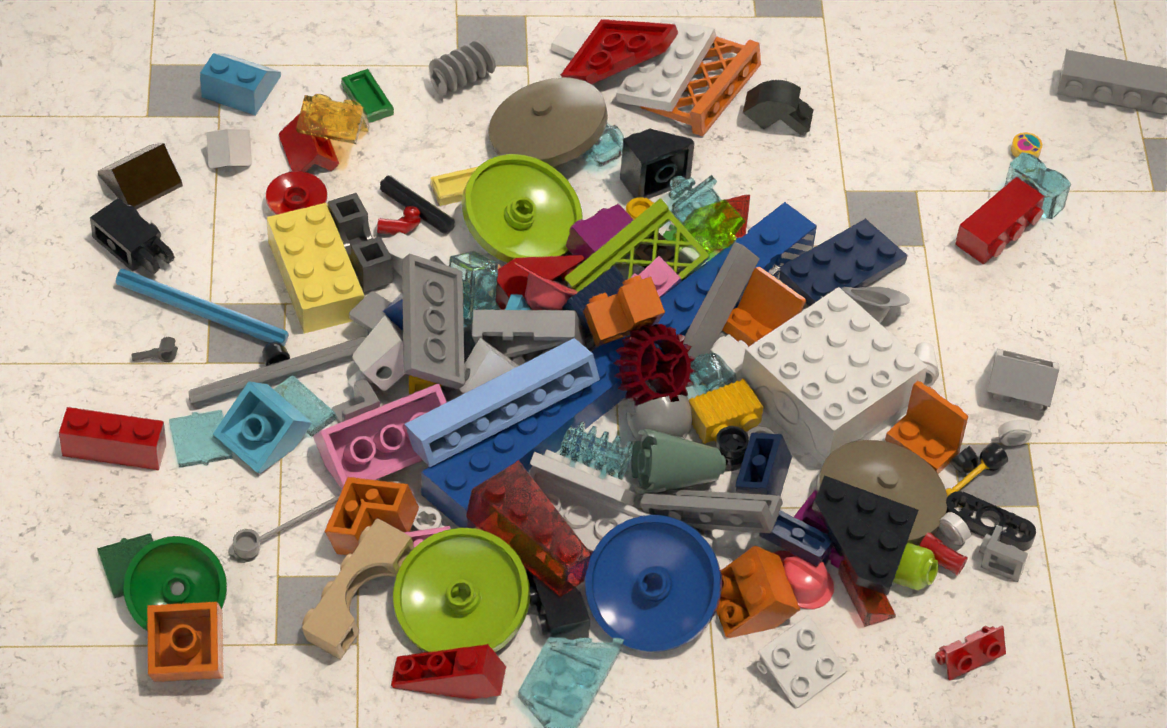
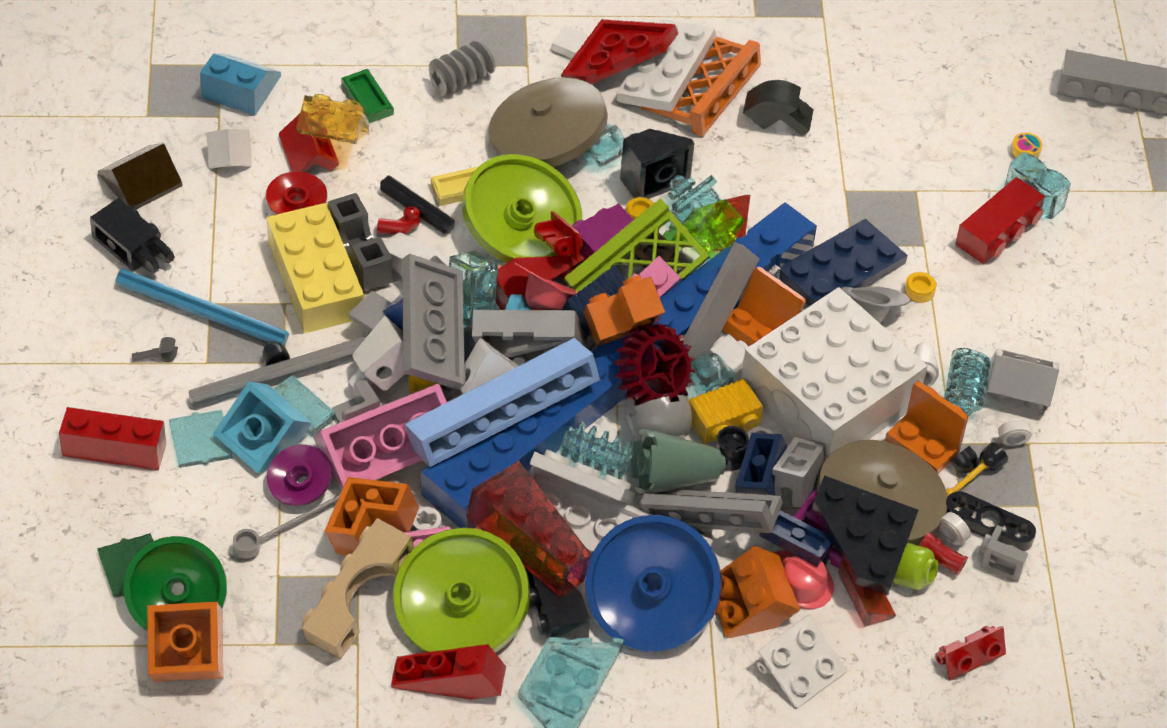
(296, 463): none -> magenta dish
(559, 236): none -> red hinge
(799, 469): none -> light grey hinge
(920, 287): none -> yellow tile
(967, 379): none -> clear light blue piece

